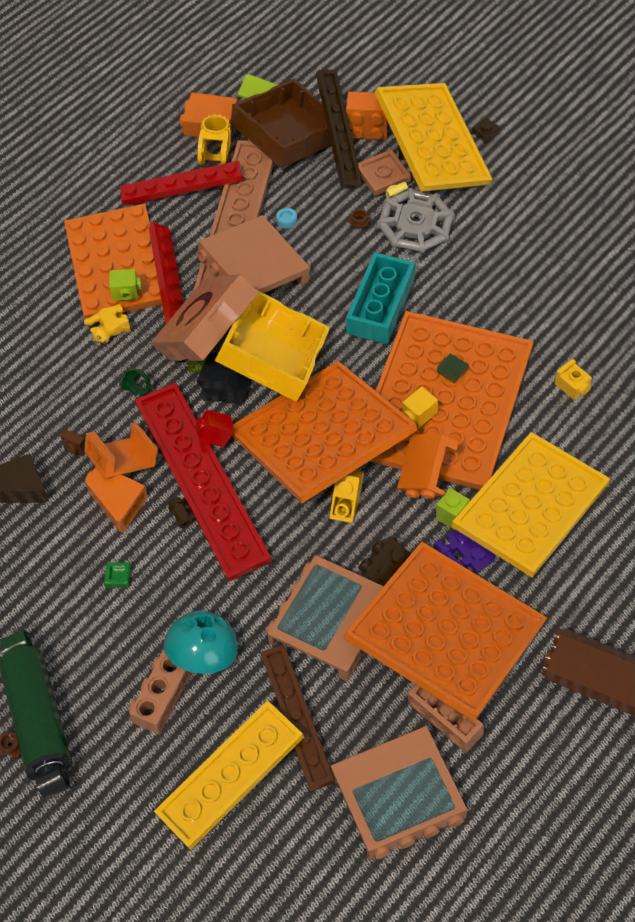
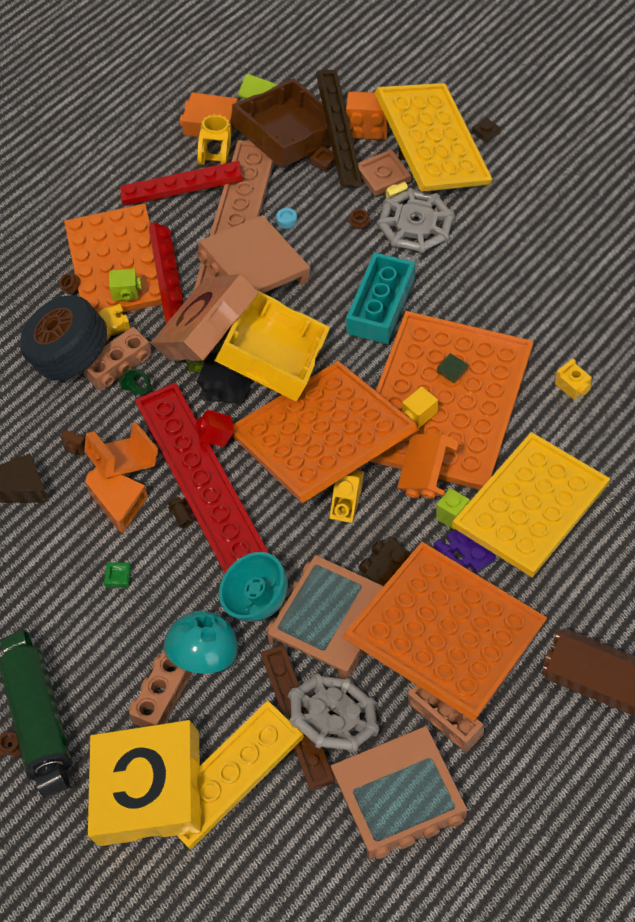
(63, 337): none -> black wheel
(69, 283): none -> reddish brown plate
(117, 357): none -> nougat brick
(144, 783): none -> yellow tile
(253, 587): none -> teal piece
(323, 159): none -> reddish brown plate
(338, 702): none -> light grey plate

